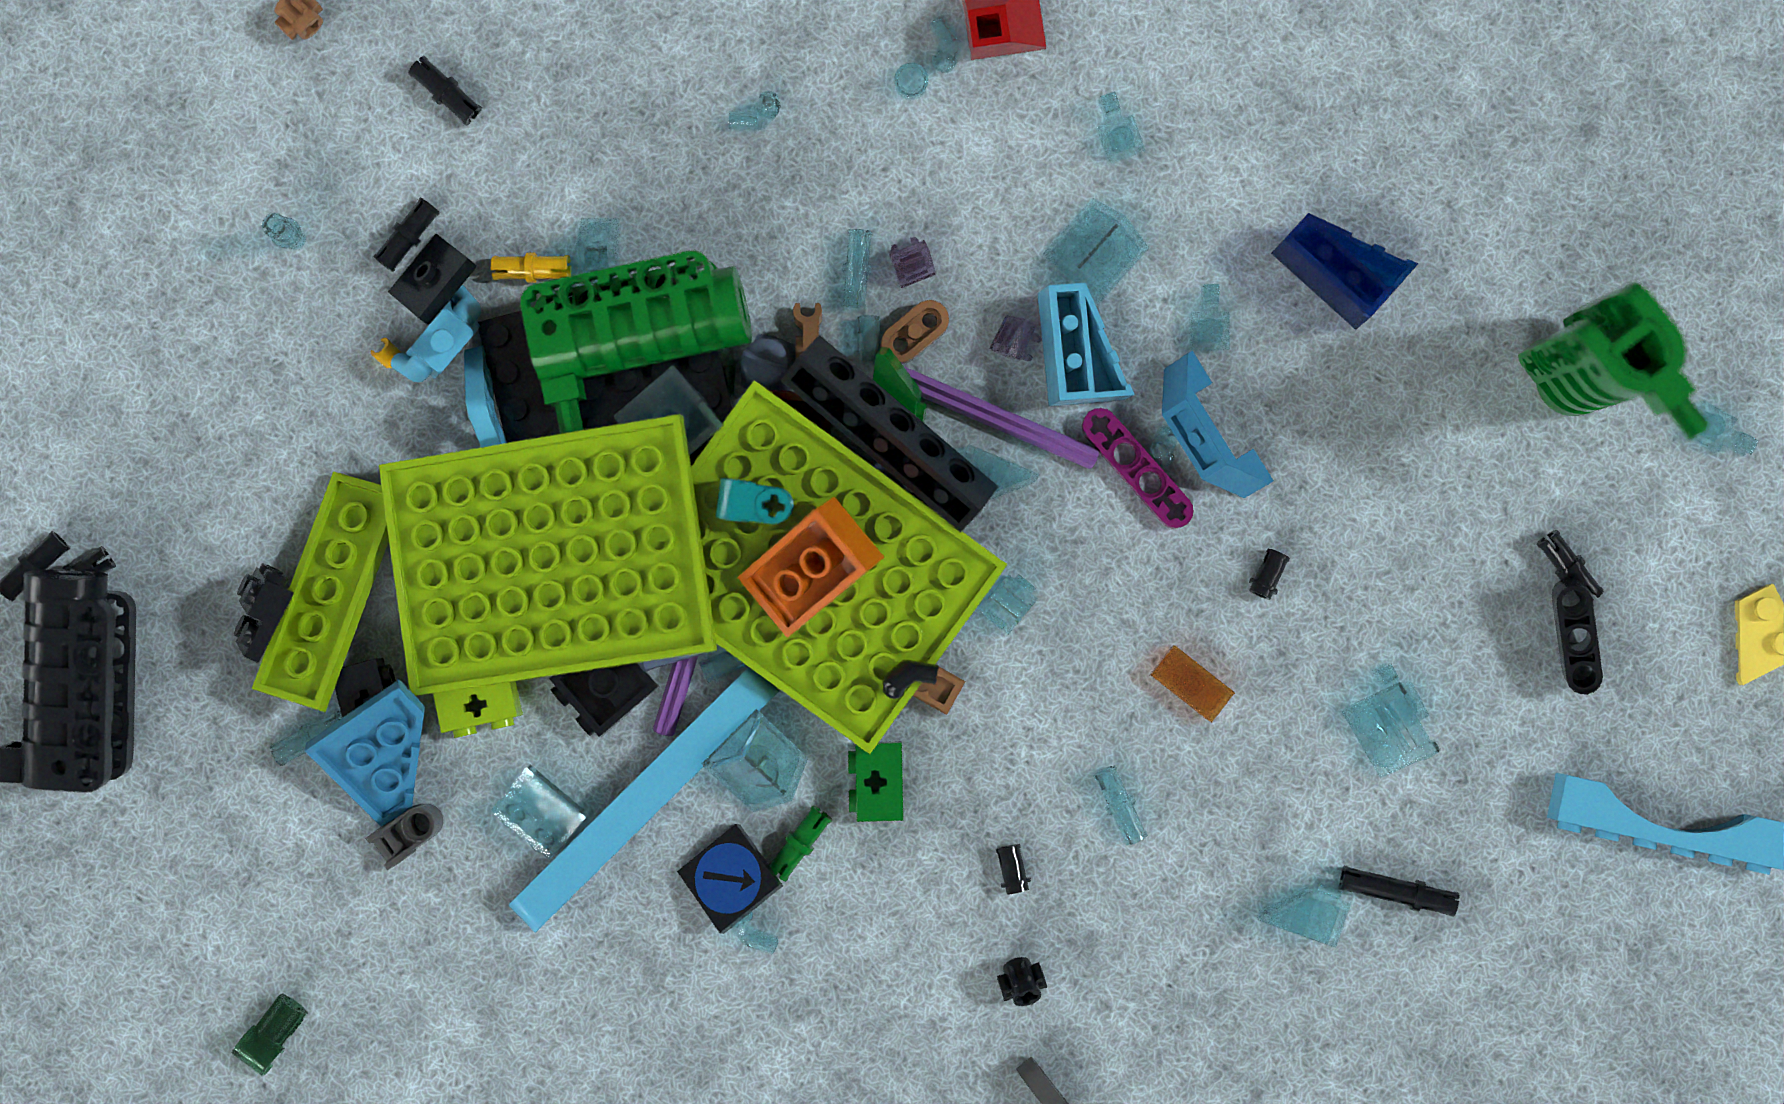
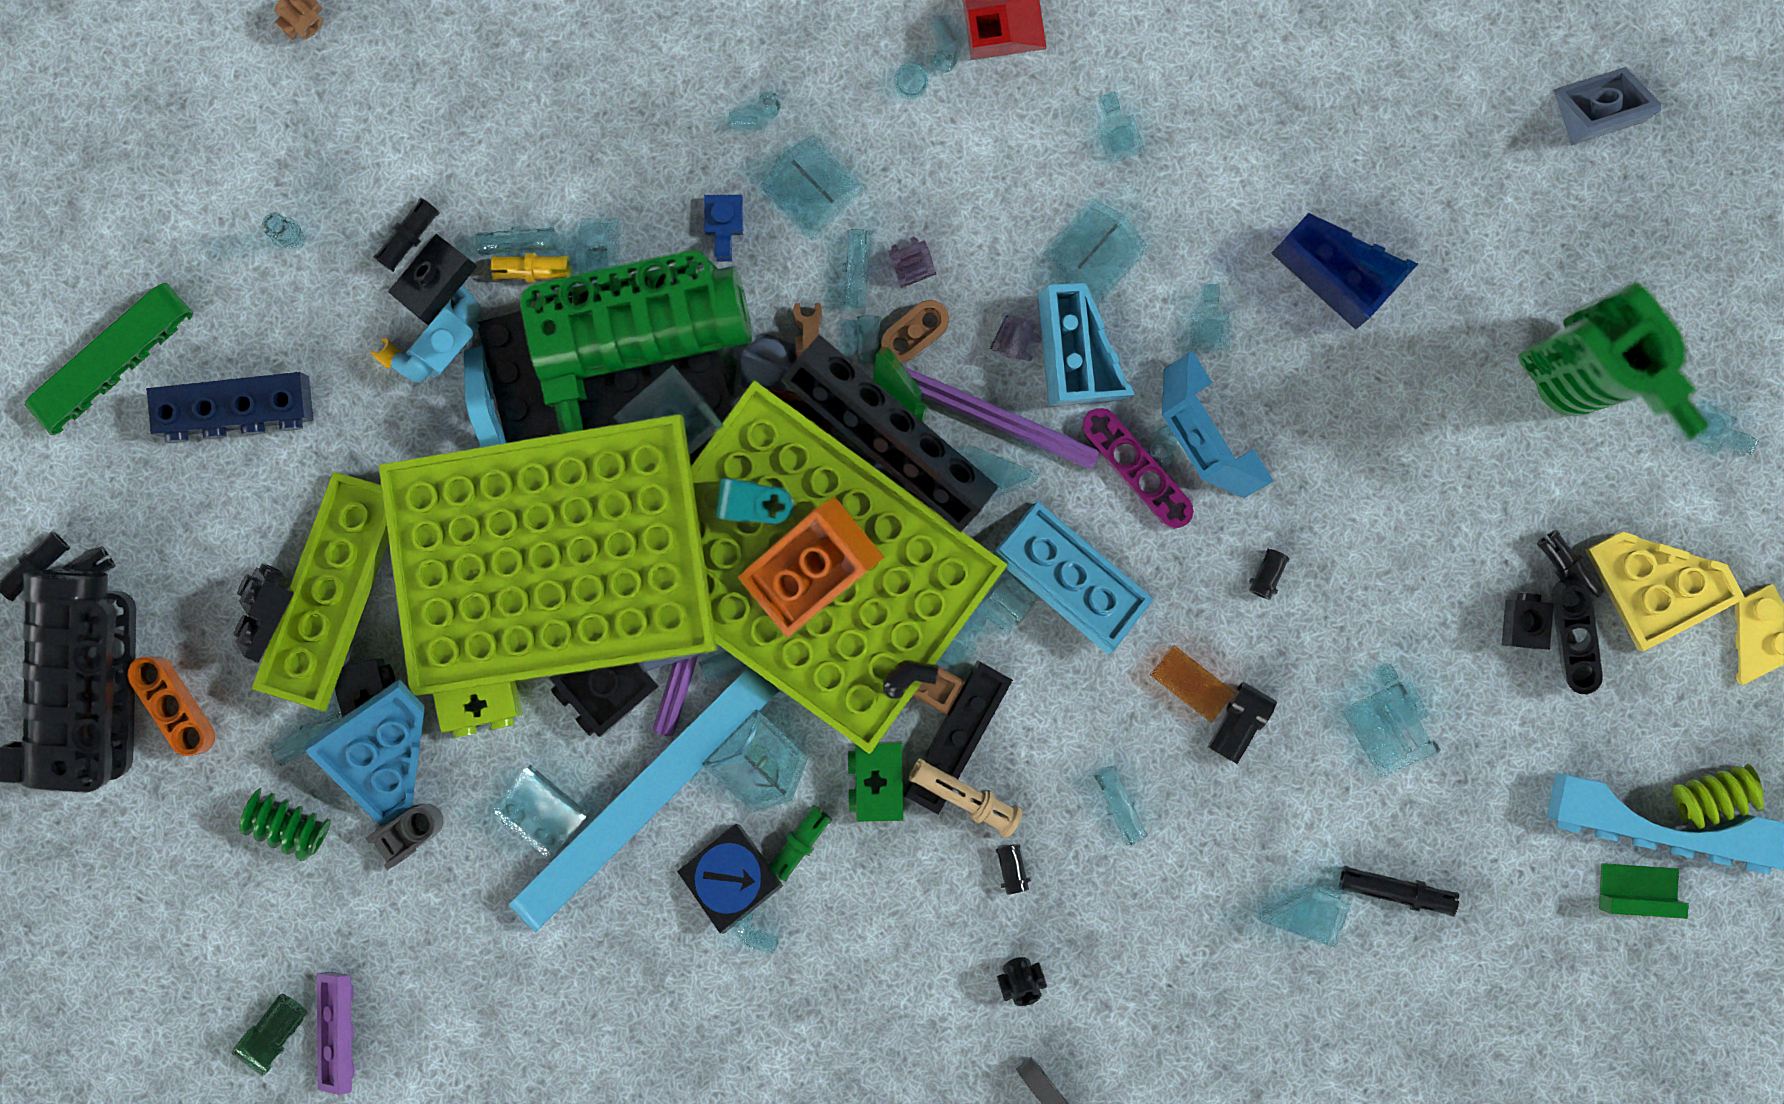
(107, 357): none -> green beam
(155, 697): none -> orange beam
(230, 405): none -> dark blue brick
(282, 827): none -> green piece
(334, 1032): none -> medium lavender plate
(444, 90): black pin -> none
(516, 241): none -> clear light blue pin
(723, 218): none -> blue plate
(811, 186): none -> clear light blue slope
(961, 649): none -> clear light blue plate
(961, 730): none -> black plate
(980, 809): none -> tan pin
(1073, 578): none -> medium azure tile
(1243, 719): none -> black piece
(1540, 634): none -> black brick
(1604, 105): none -> sand blue slope
(1641, 891): none -> green panel
(1660, 586): none -> light yellow plate
(1719, 794): none -> lime piece

